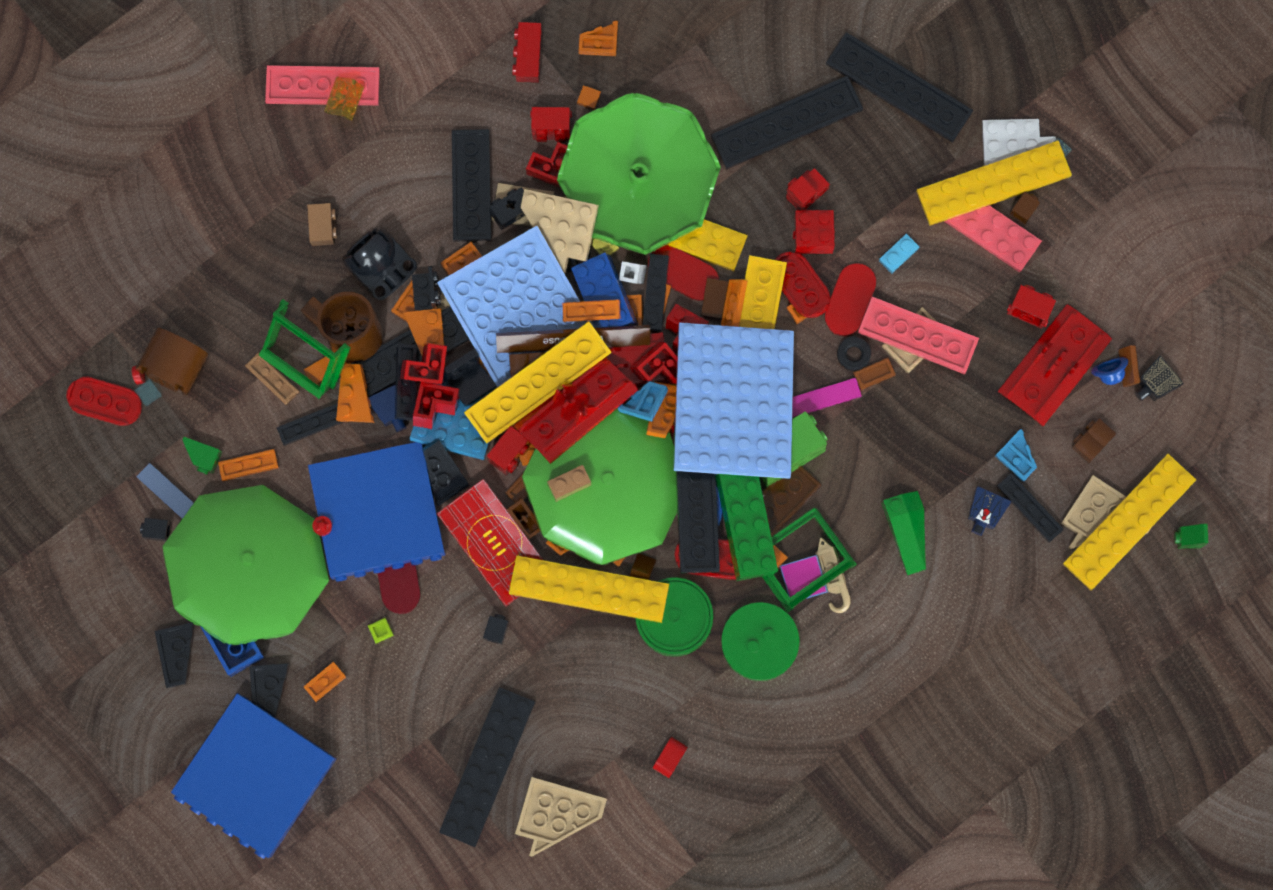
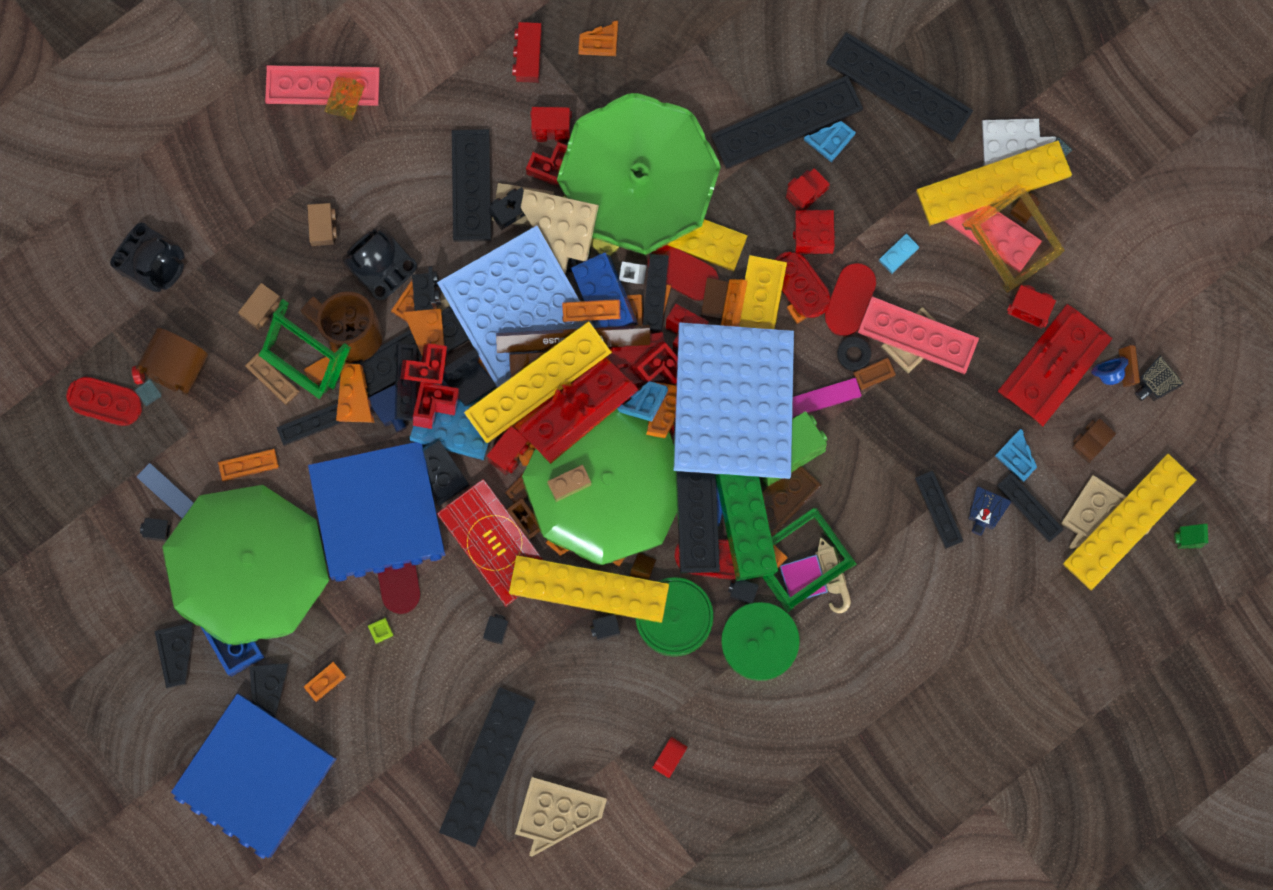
(148, 259): none -> black piece
(202, 455): green slope -> none
(260, 306): none -> medium nougat brick
(322, 526): red tile -> none
(461, 258): orange wing -> none
(588, 97): orange tile -> none
(605, 627): none -> black brick
(743, 591): none -> black brick
(831, 140): none -> dark azure wing
(907, 526): green wedge -> none
(938, 510): none -> black plate
(994, 207): none -> clear yellow piece

